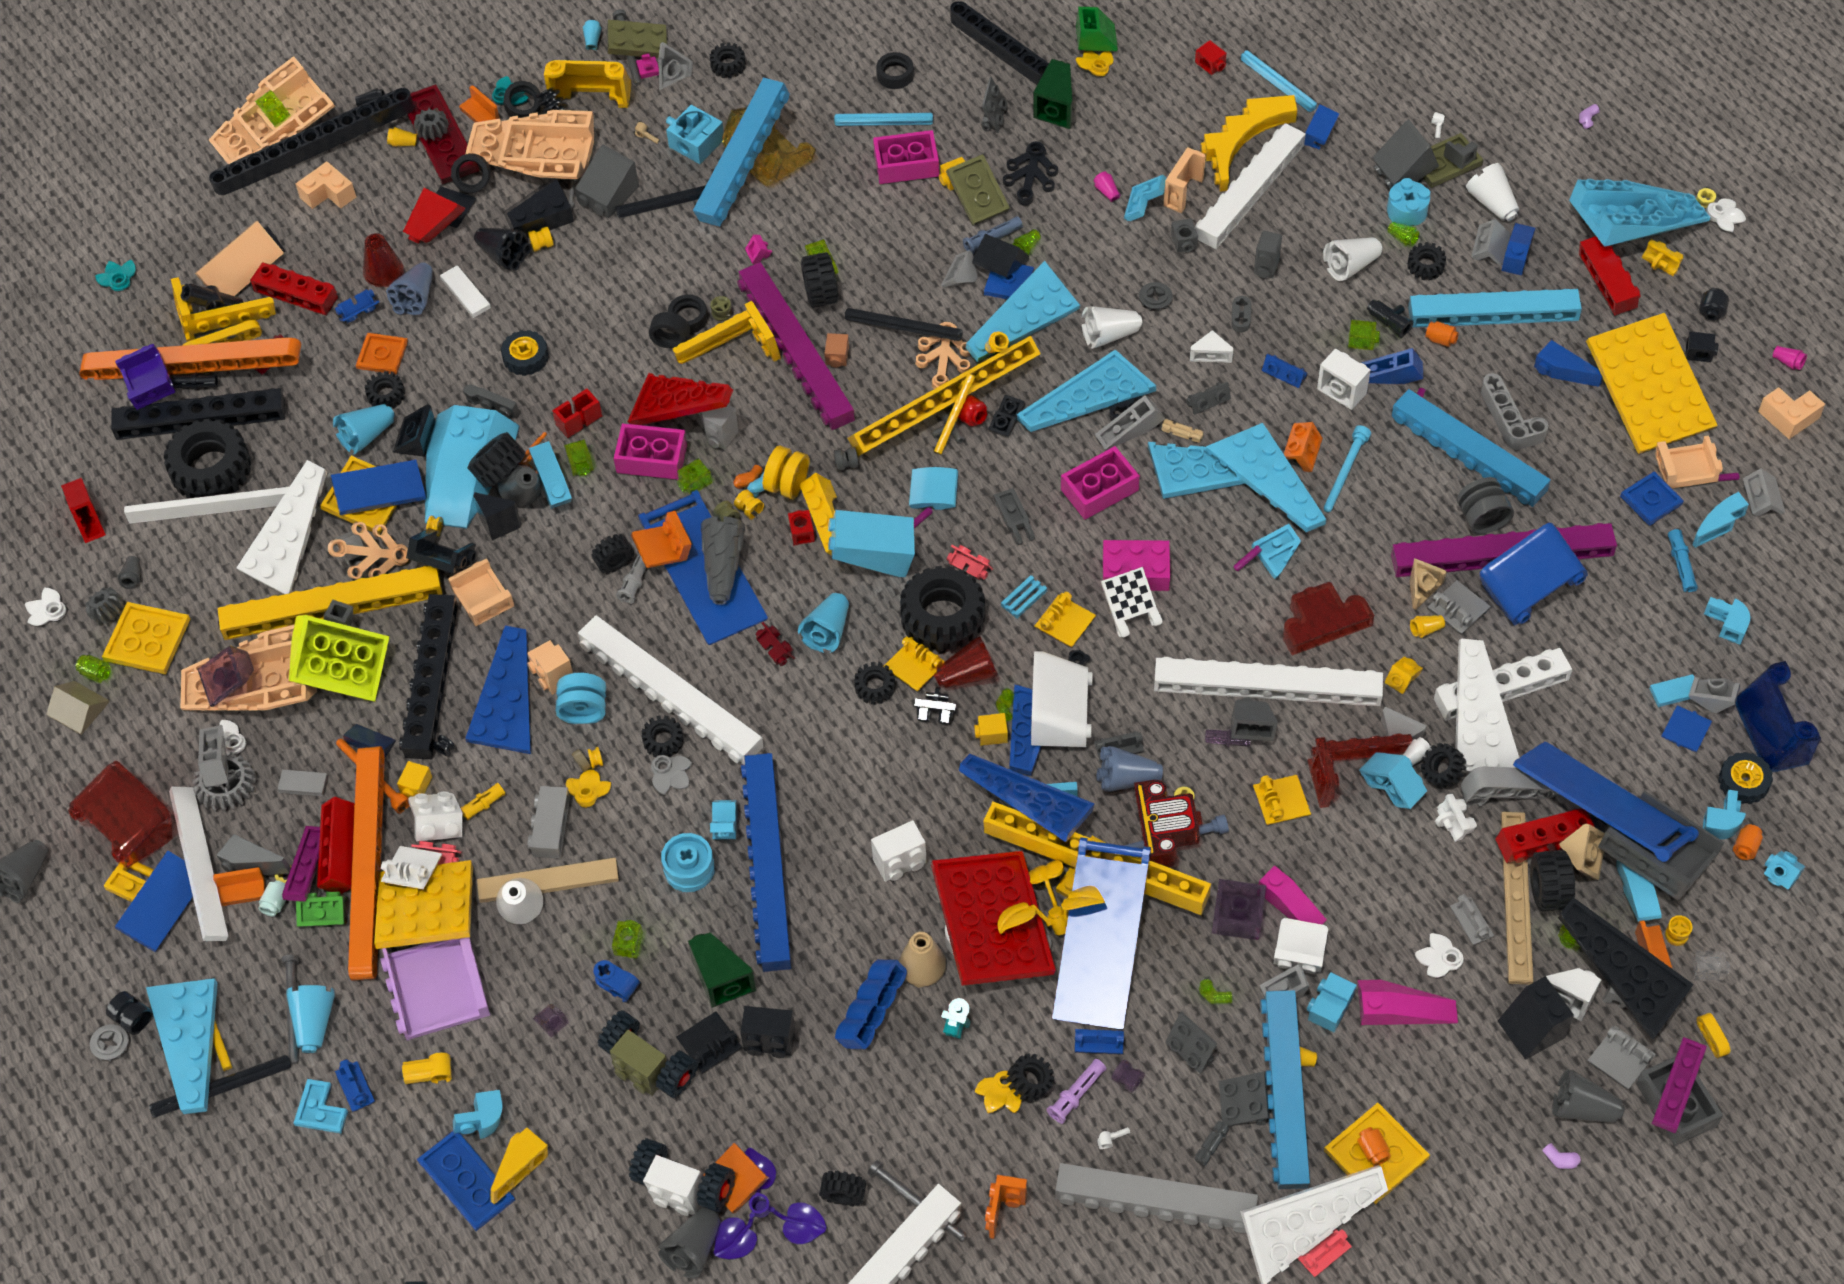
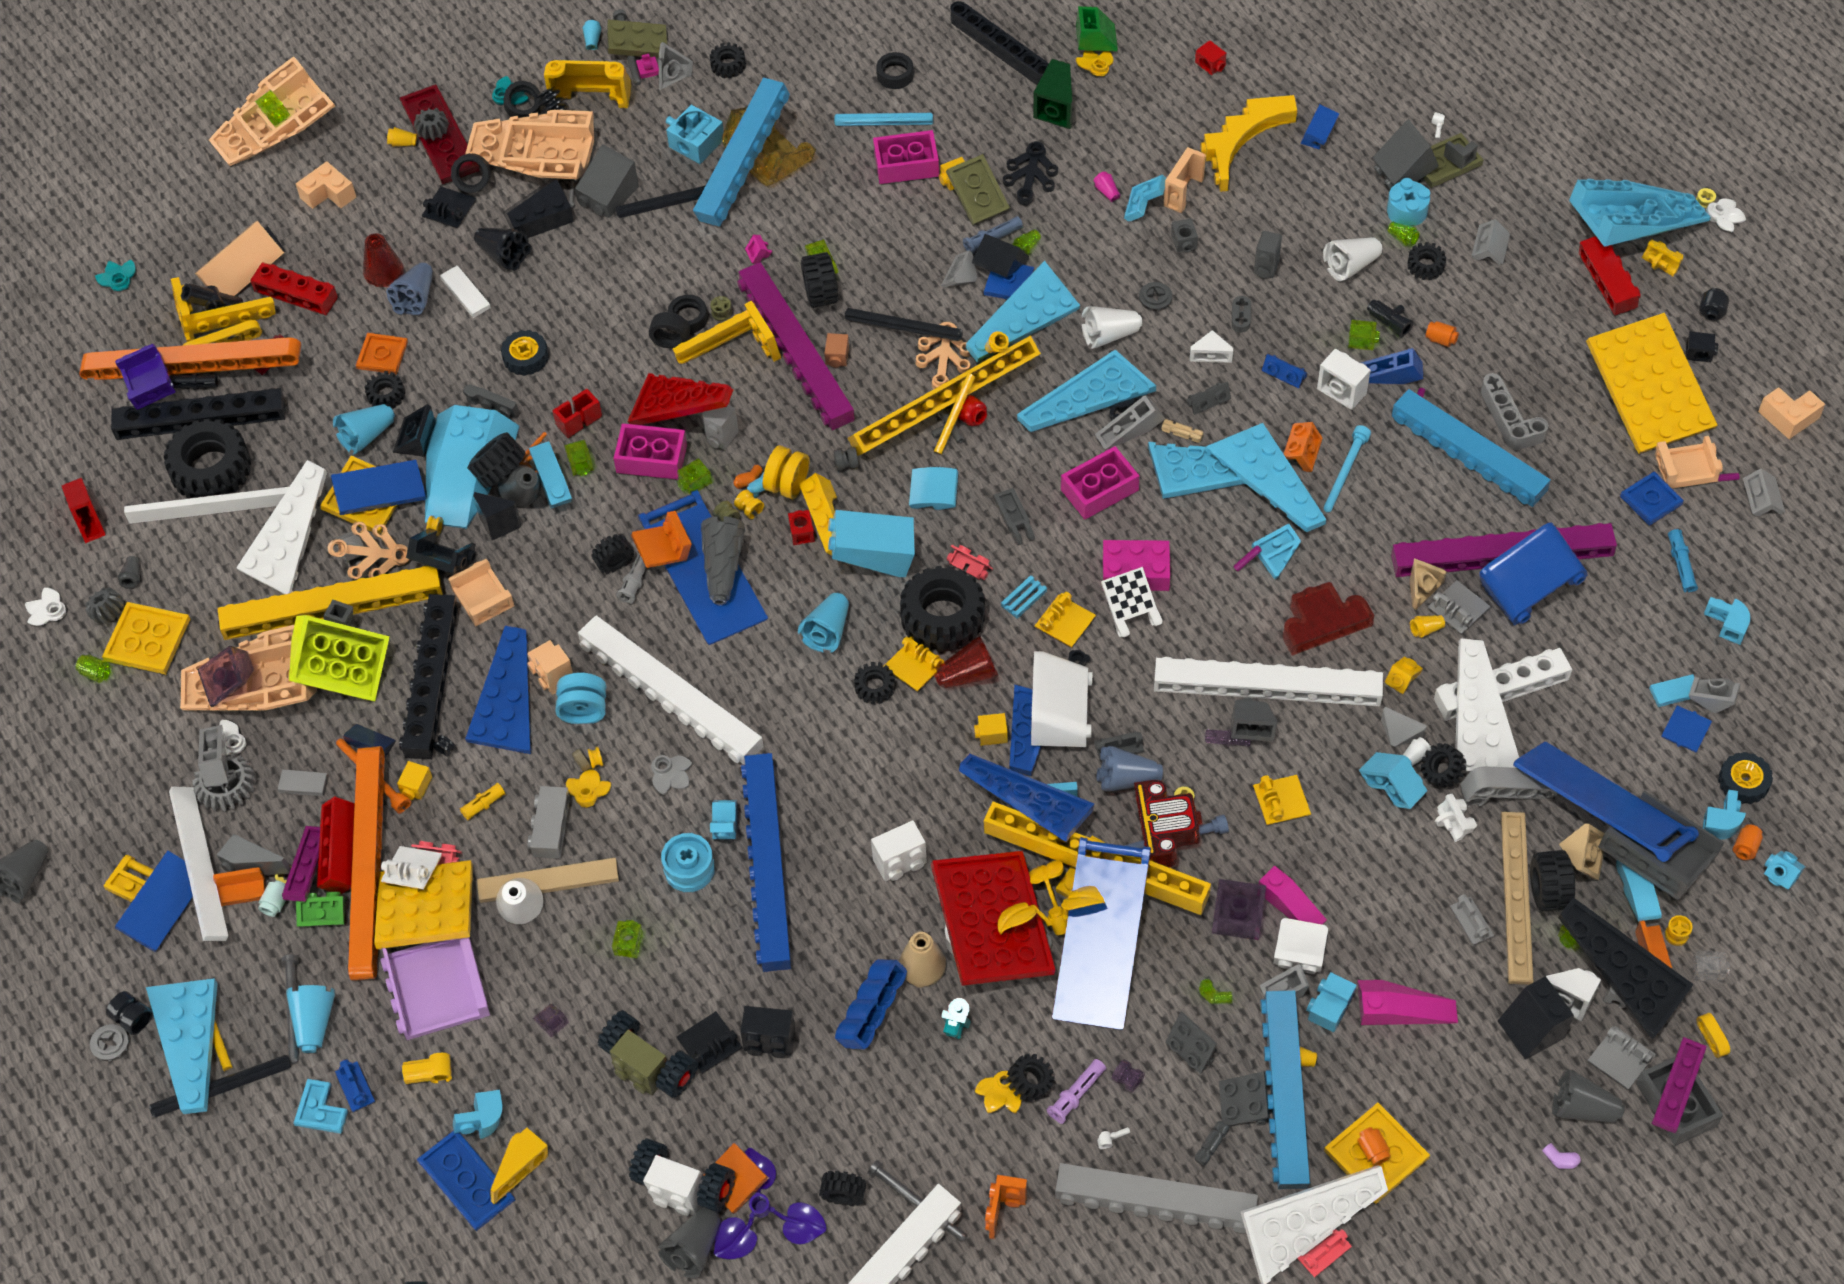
(75, 706): slope -> none
(123, 814): clear red windscreen -> none
(312, 141): black beam -> none
(350, 310): blue hinge -> none
(369, 96): black cone -> none
(431, 216): red slope -> none
(436, 816): white bracket -> none
(479, 107): orange panel -> none
(540, 239): yellow wheel -> none
(618, 982): blue piece -> none
(641, 129): tan hand -> none
(659, 725): black tyre -> none
(720, 970): dark green slope -> none
(770, 637): dark red hinge -> none
(922, 516): magenta piece -> none
(945, 709): hips -> none
(994, 107): dark grey hinge -> none
(1004, 703): clear neon green arm -> none
(1006, 416): black slope -> none
(1099, 1041): blue hinge -> none
(1250, 185): white brick -> none
(1279, 81): medium azure axle -> none
(1327, 752): clear red bracket -> none
(1436, 956): white plate -> none
(1485, 505): dark grey wheel -> none
(1494, 192): white cone -> none
(1495, 307): medium azure brick -> none
(1518, 249): blue slope -> none
(1540, 835): red brick -> none
(1564, 365): blue slope -> none
(1586, 115): lavender arm -> none
(1721, 519): medium azure slope -> none
(1770, 723): clear blue windscreen -> none
(1791, 357): dark pink cone -> none

